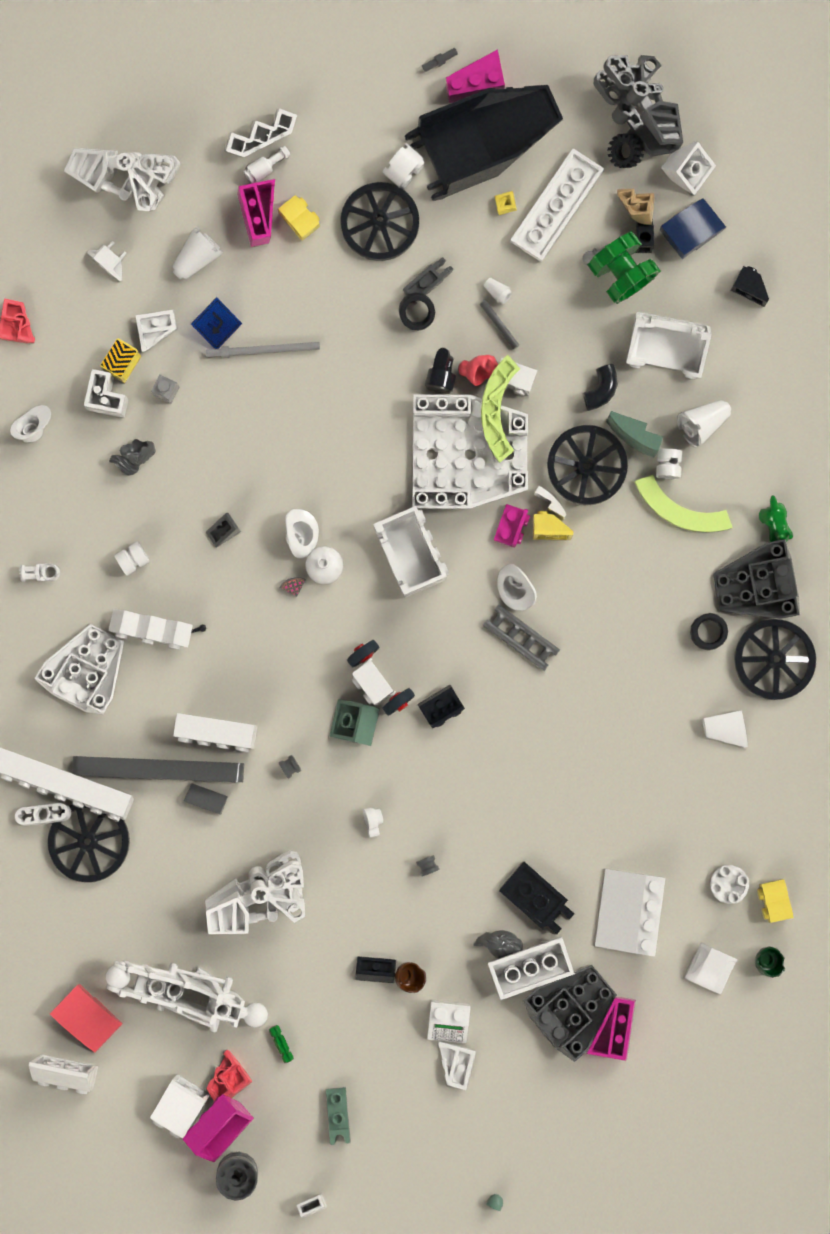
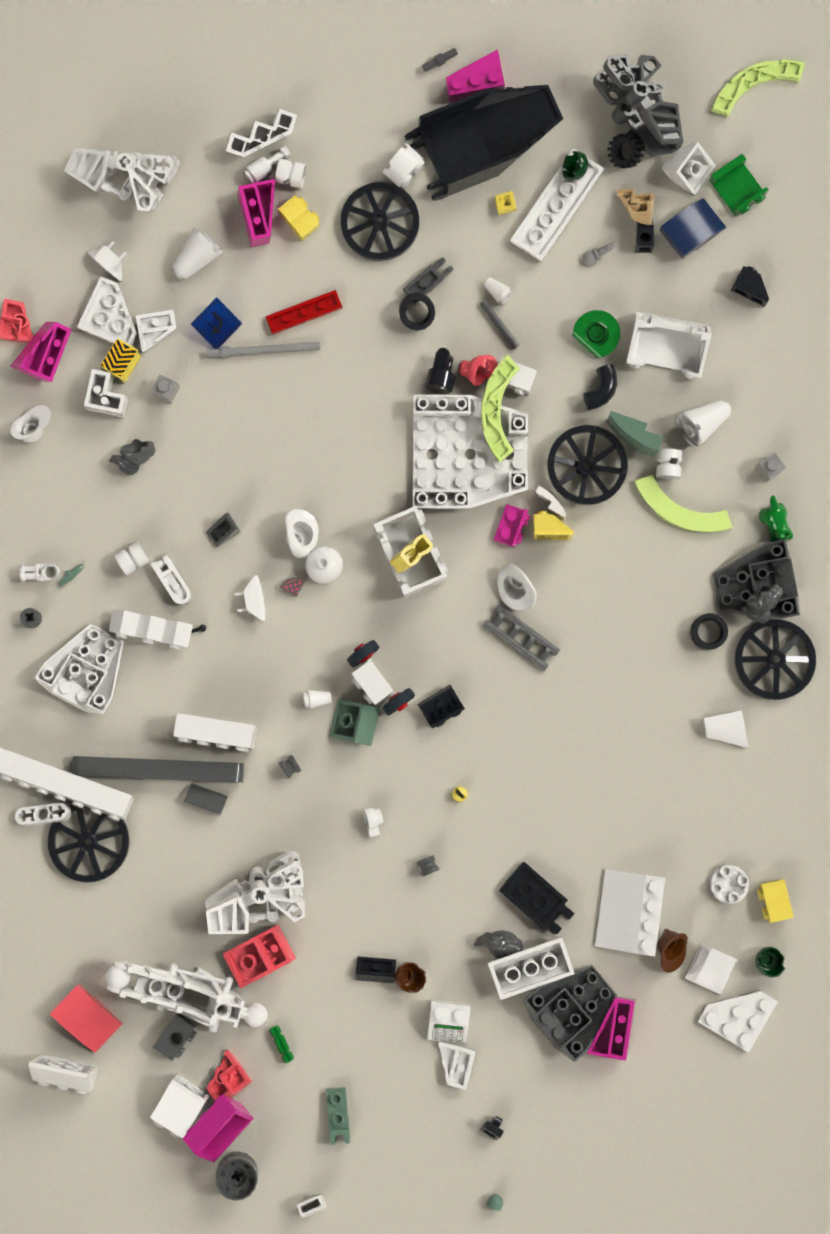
(34, 619): none -> dark grey wheel
(43, 352): none -> dark pink wedge
(71, 574): none -> sand green helmet
(108, 314): none -> white plate
(166, 1044): none -> dark grey brick
(172, 580): none -> white plate
(254, 599): none -> white piece
(259, 956): none -> coral slope
(290, 173): none -> white wheel
(304, 312): none -> red tile
(316, 698): none -> white cone
(411, 553): none -> light yellow brick
(463, 791): none -> light yellow hinge
(492, 1128): none -> black tile
(575, 166): none -> dark green hair
(597, 332): none -> green hat
(617, 259): green piece -> none
(672, 949): none -> reddish brown piece
(737, 186): none -> green panel
(739, 1017): none -> white plate
(753, 76): none -> yellowish green tile
(762, 602): none -> dark grey hair
(770, 467): none -> light grey brick

